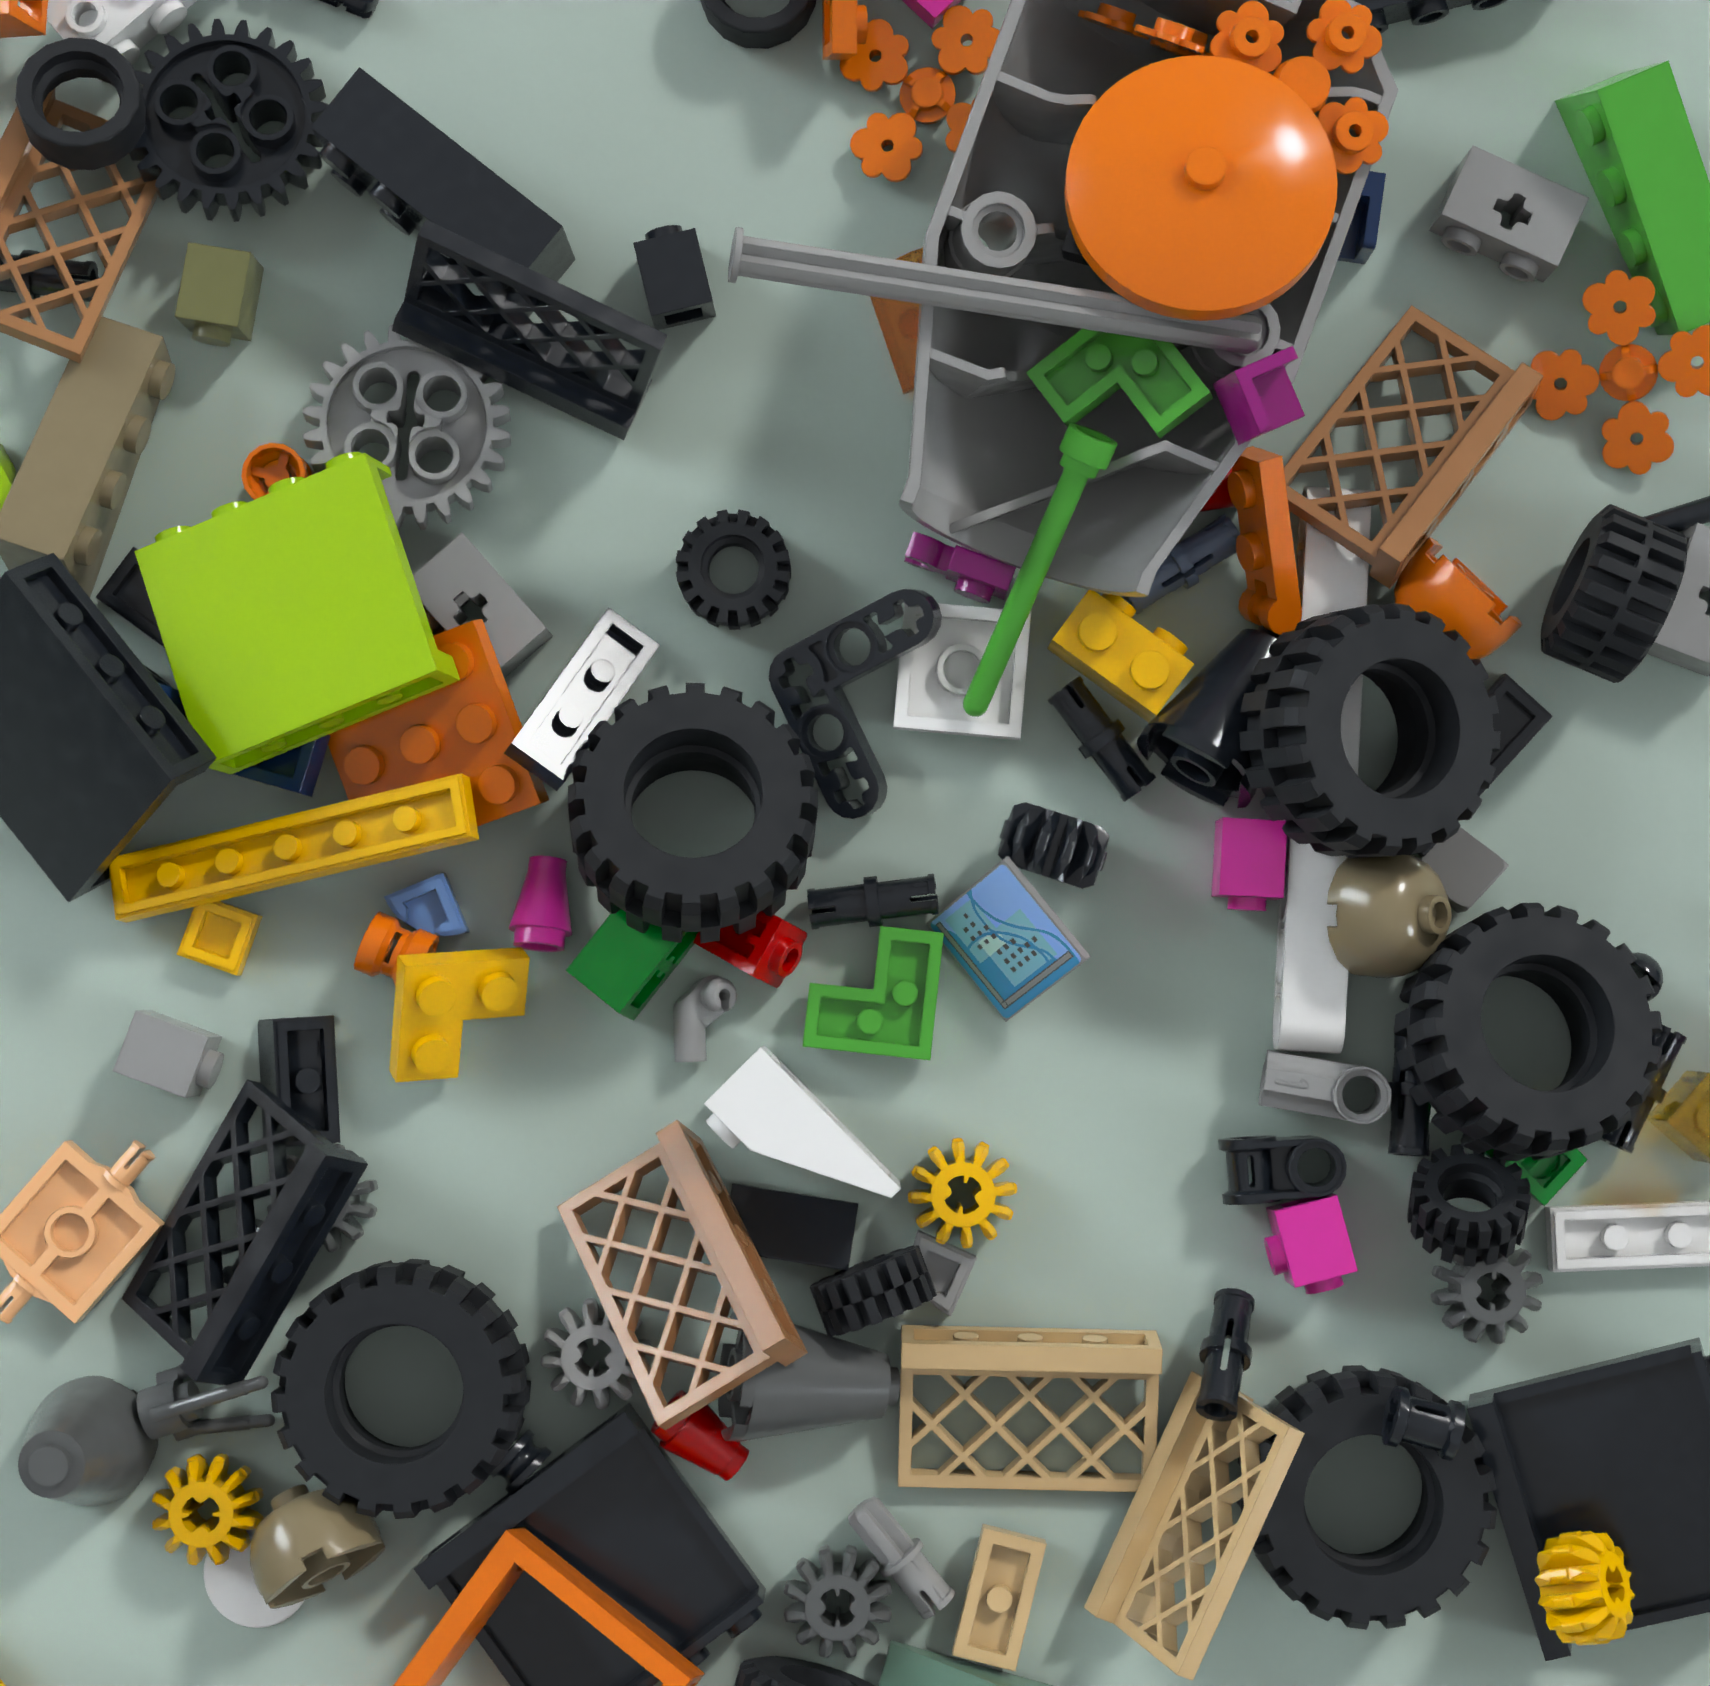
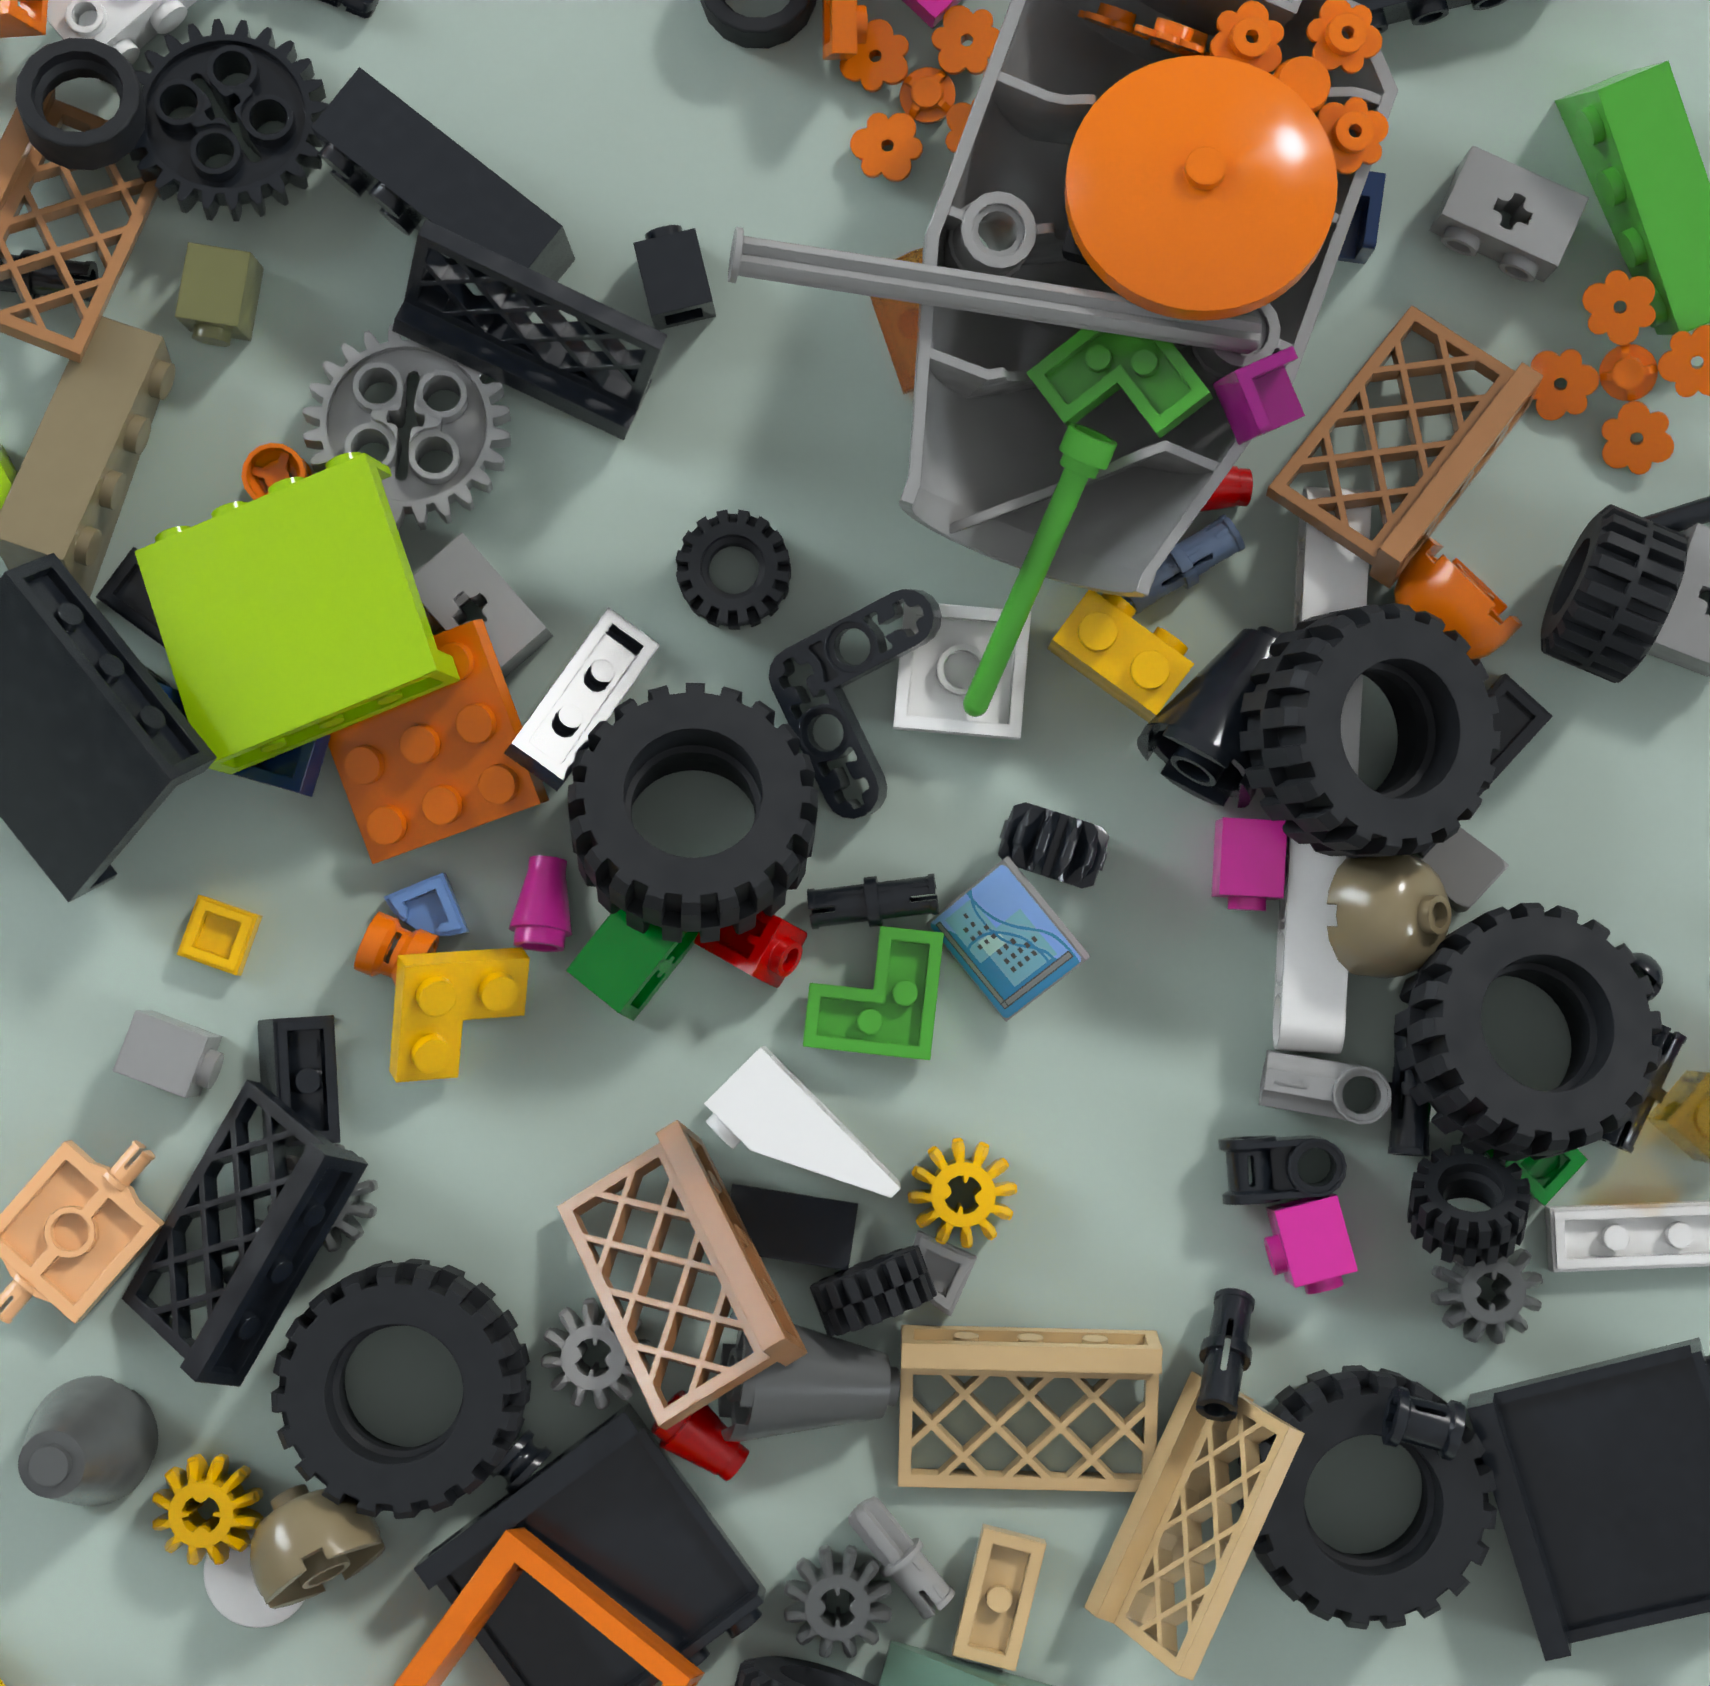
(176, 1405): dark grey plant -> none
(294, 848): yellow tile -> none
(696, 1011): light grey arm -> none
(974, 573): magenta plate -> none
(1101, 738): black pin -> none
(1265, 541): orange plate -> none
(1584, 1588): yellow gear -> none

